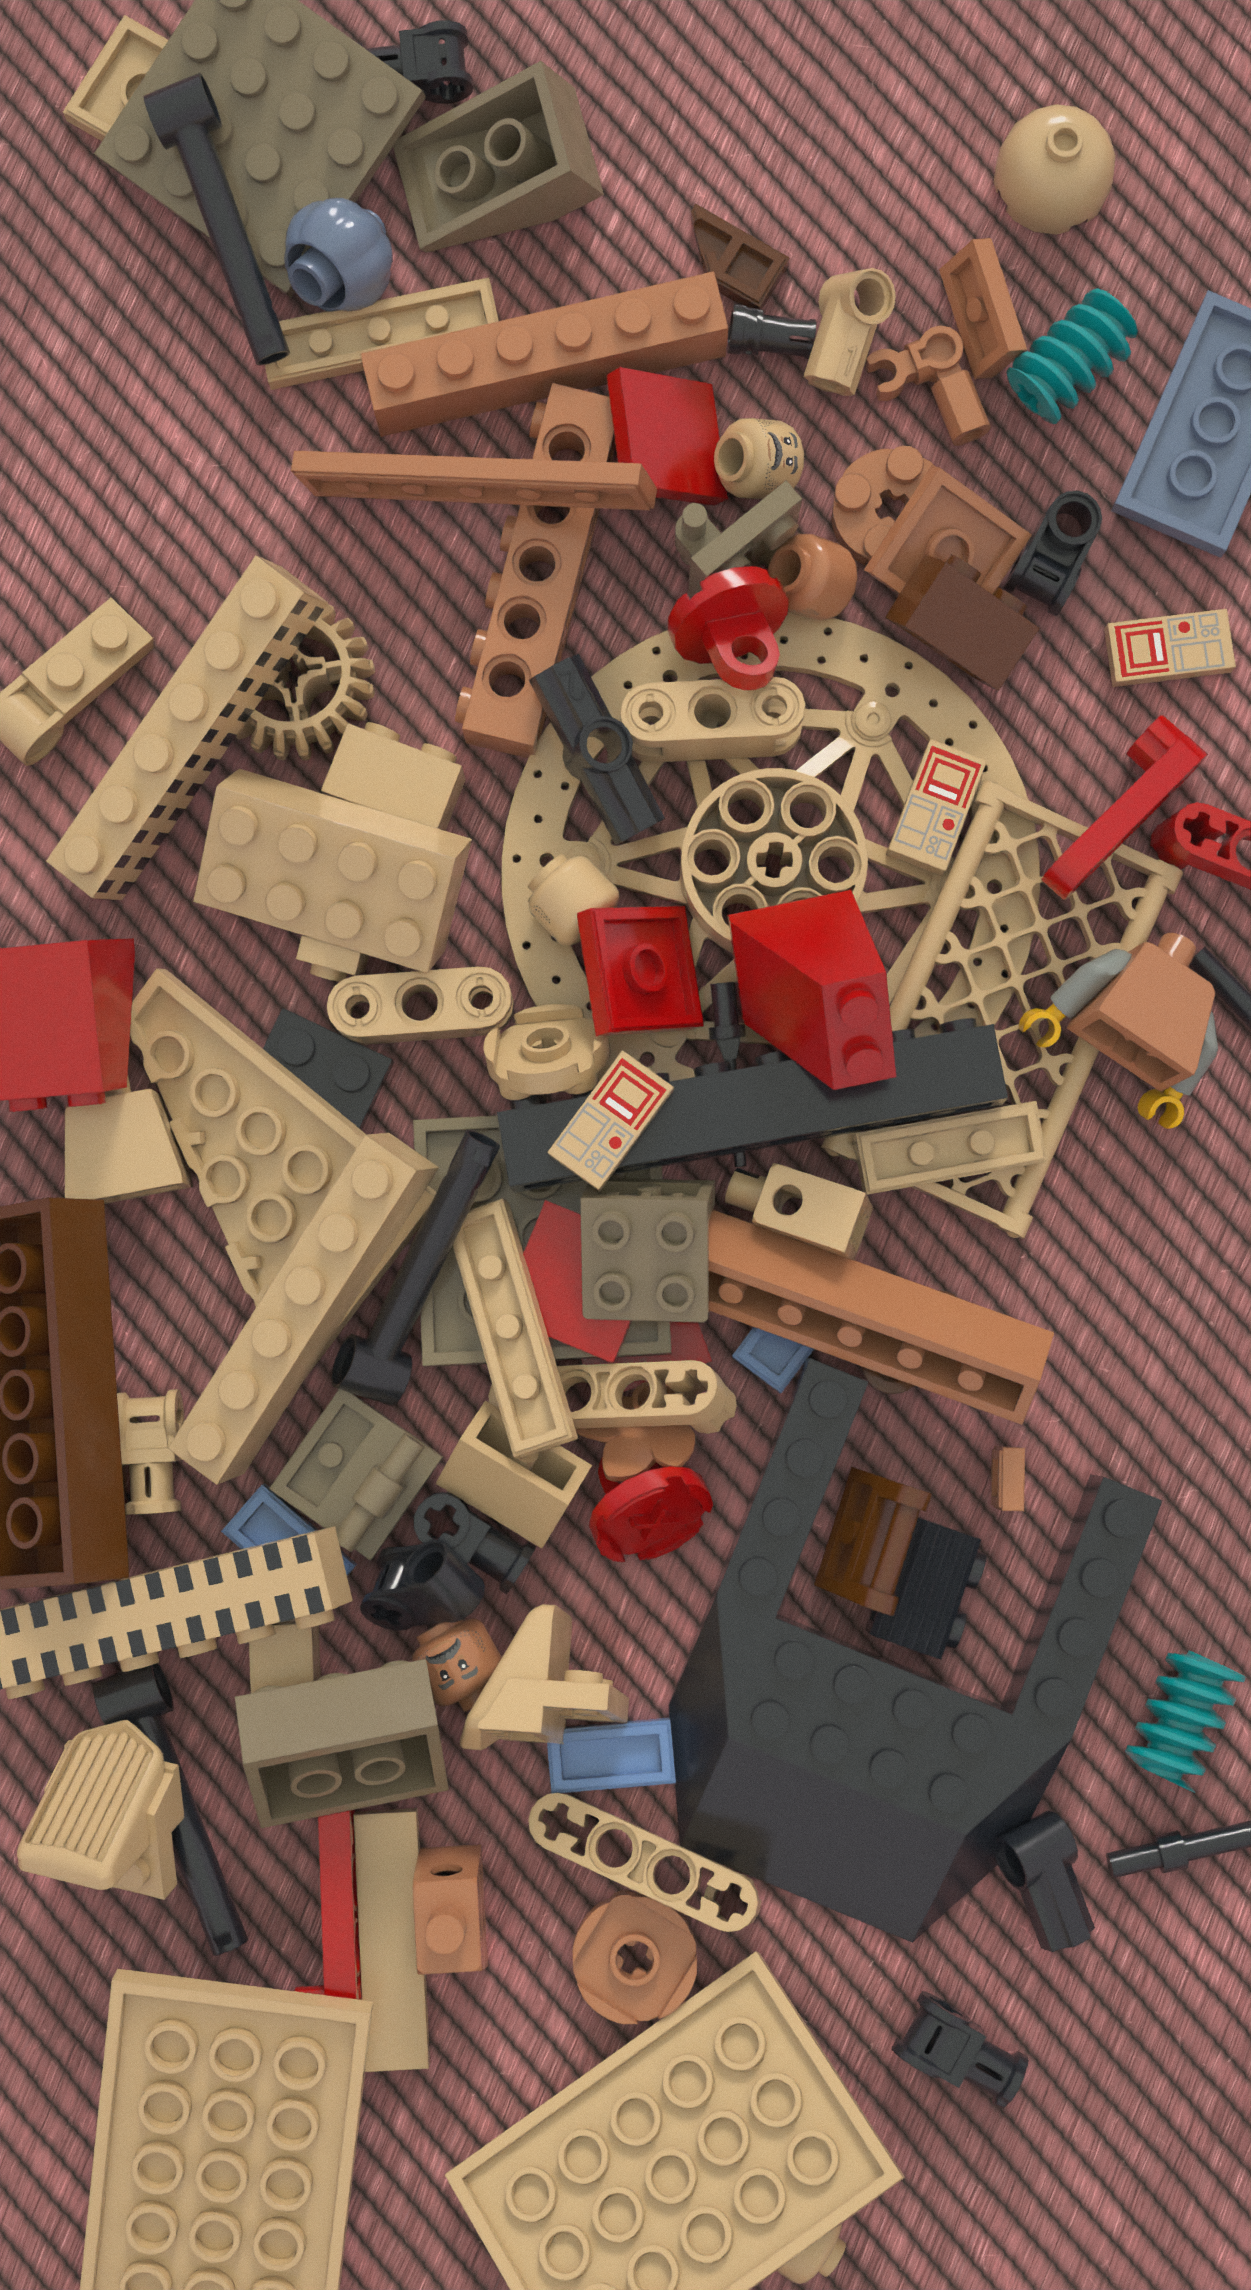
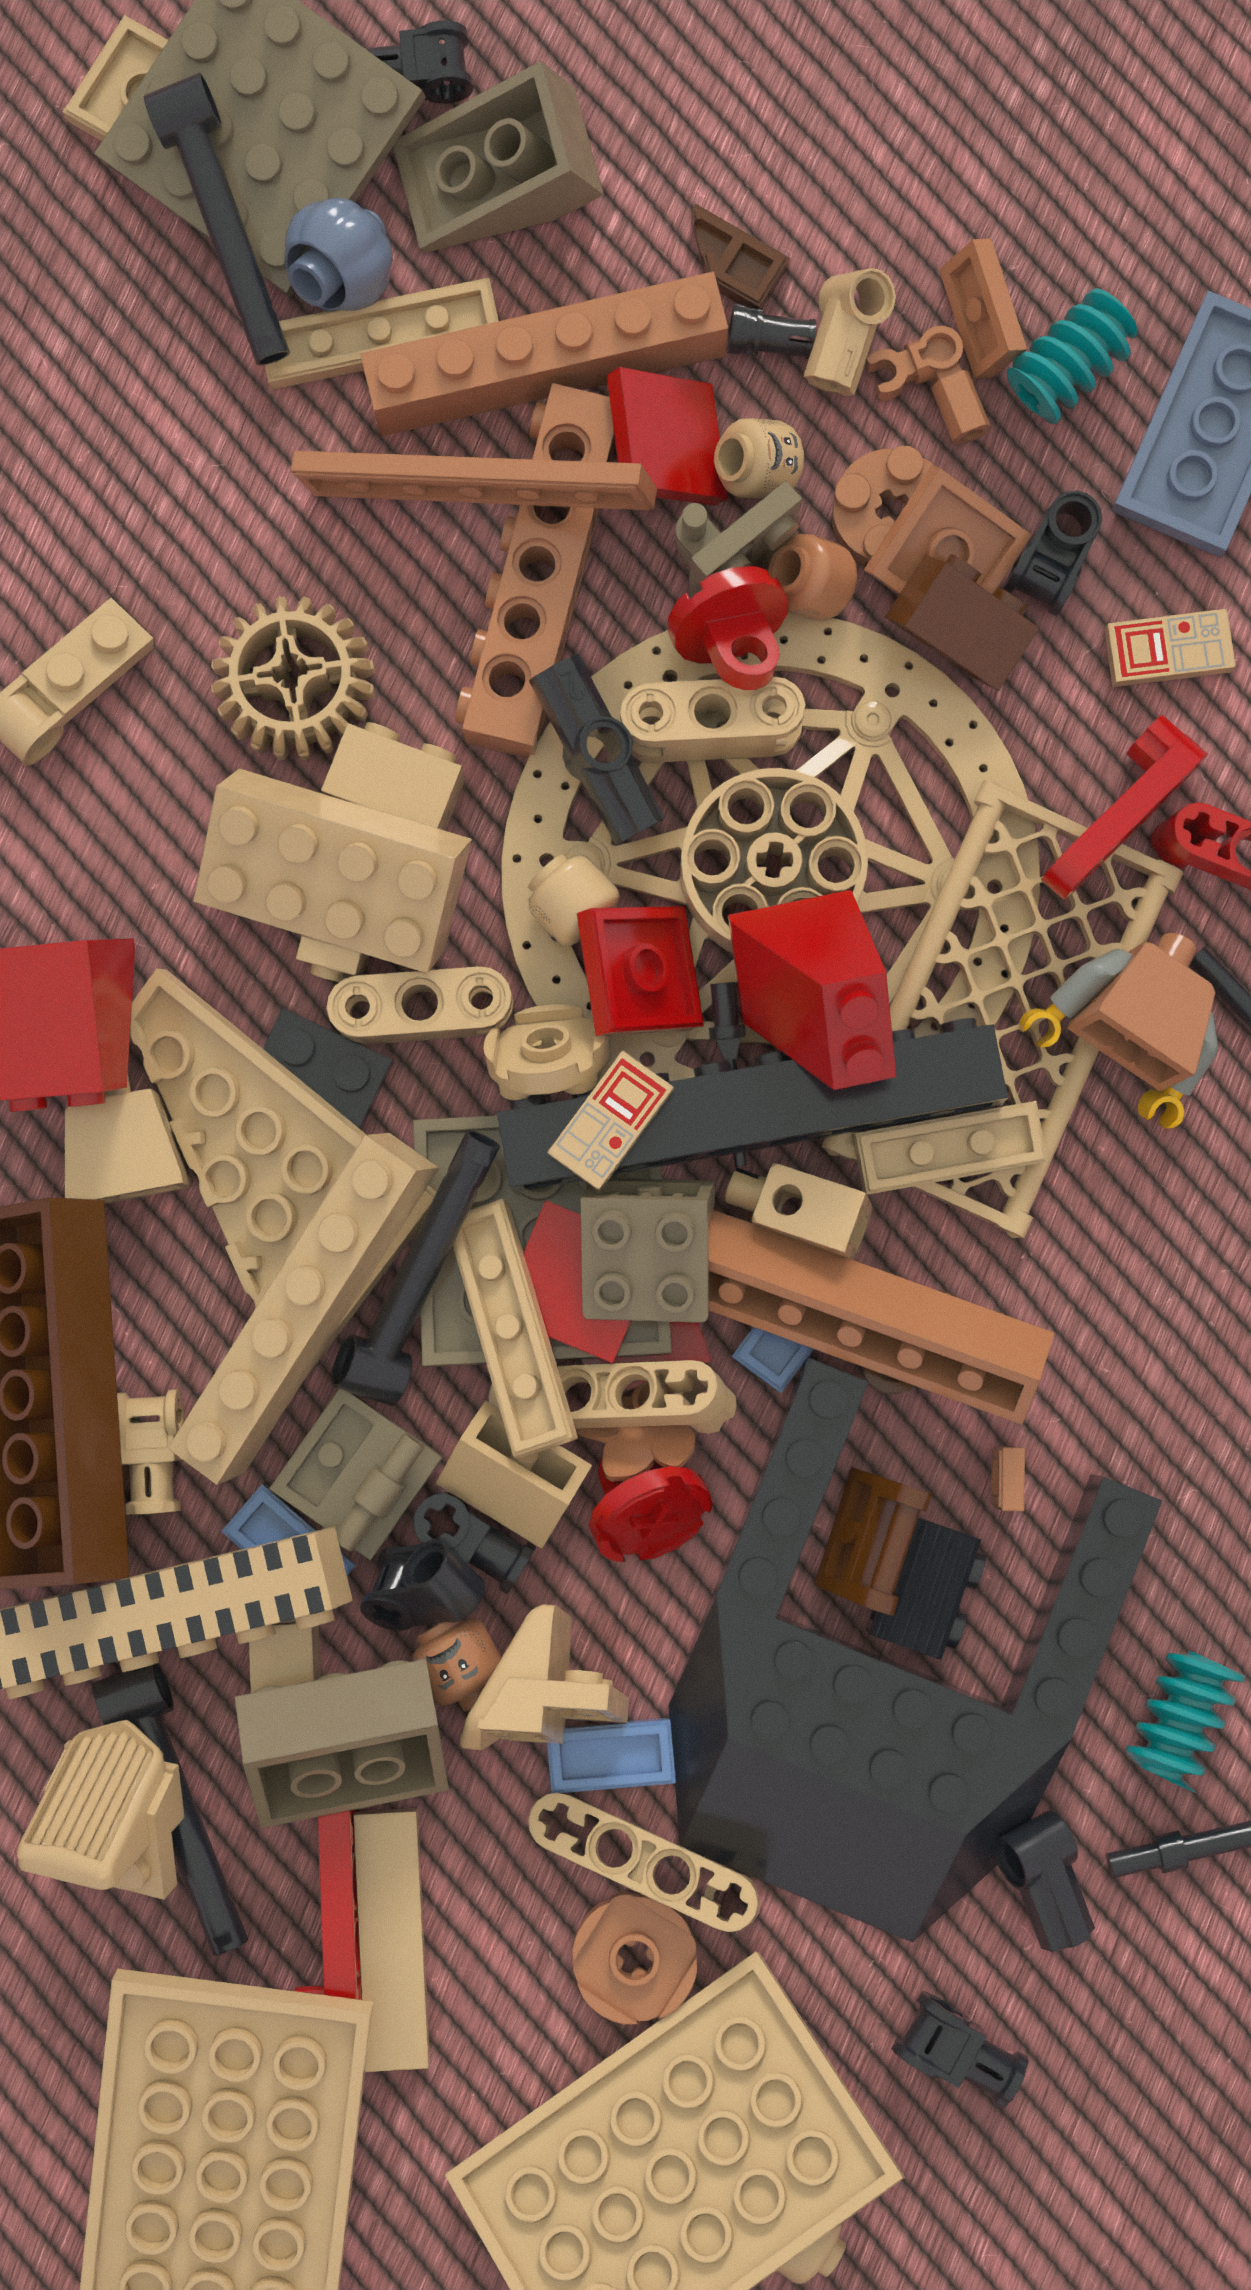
(187, 730): tan brick -> none
(449, 1910): nougat torso -> none
(936, 807): tan tile -> none
(1055, 169): tan cylinder -> none

